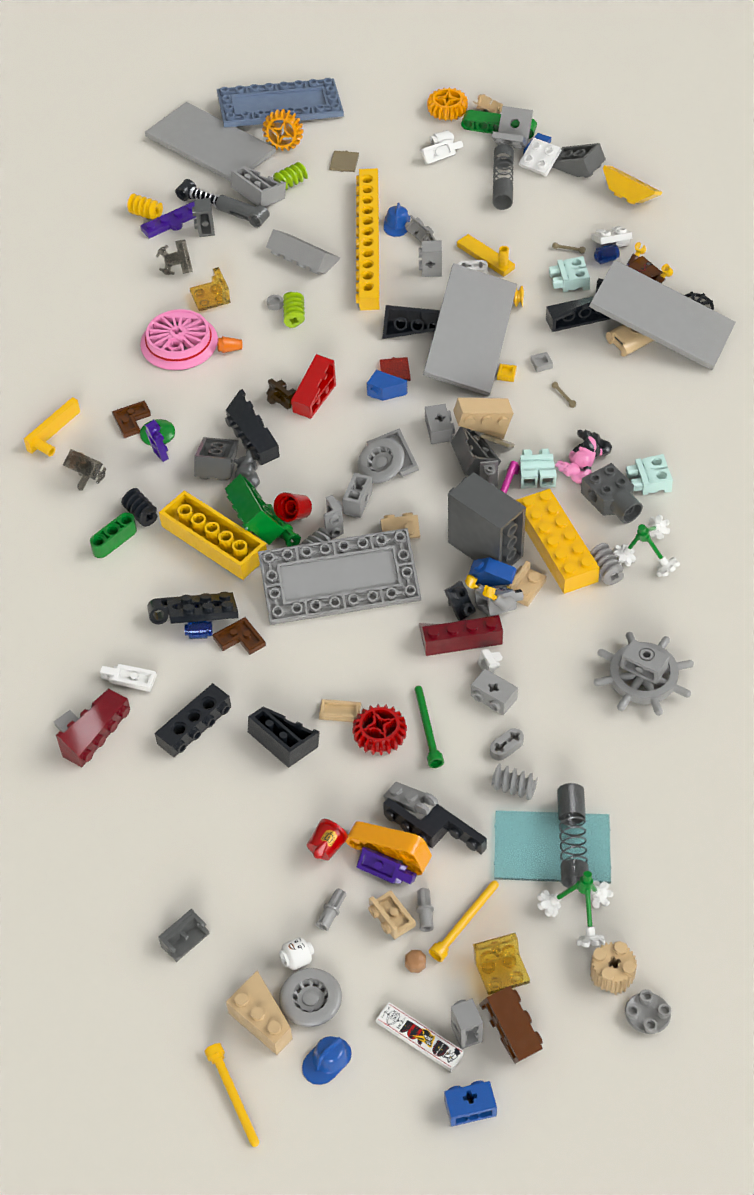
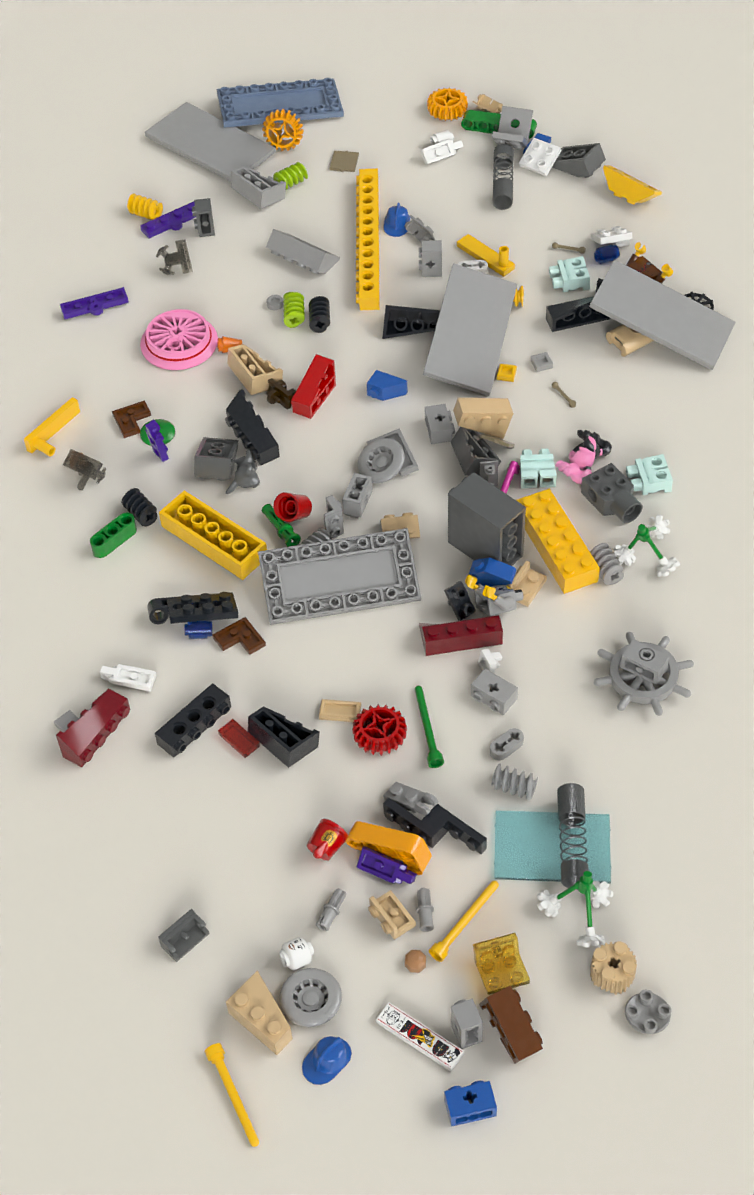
(94, 304): none -> dark purple hinge
(211, 294): clear yellow bracket -> none
(223, 203): dark grey piece -> none
(239, 738): none -> clear red tile
(251, 369): none -> tan wedge
(253, 510): green wedge -> none
(319, 314): none -> black piece
(397, 367): clear red piece -> none

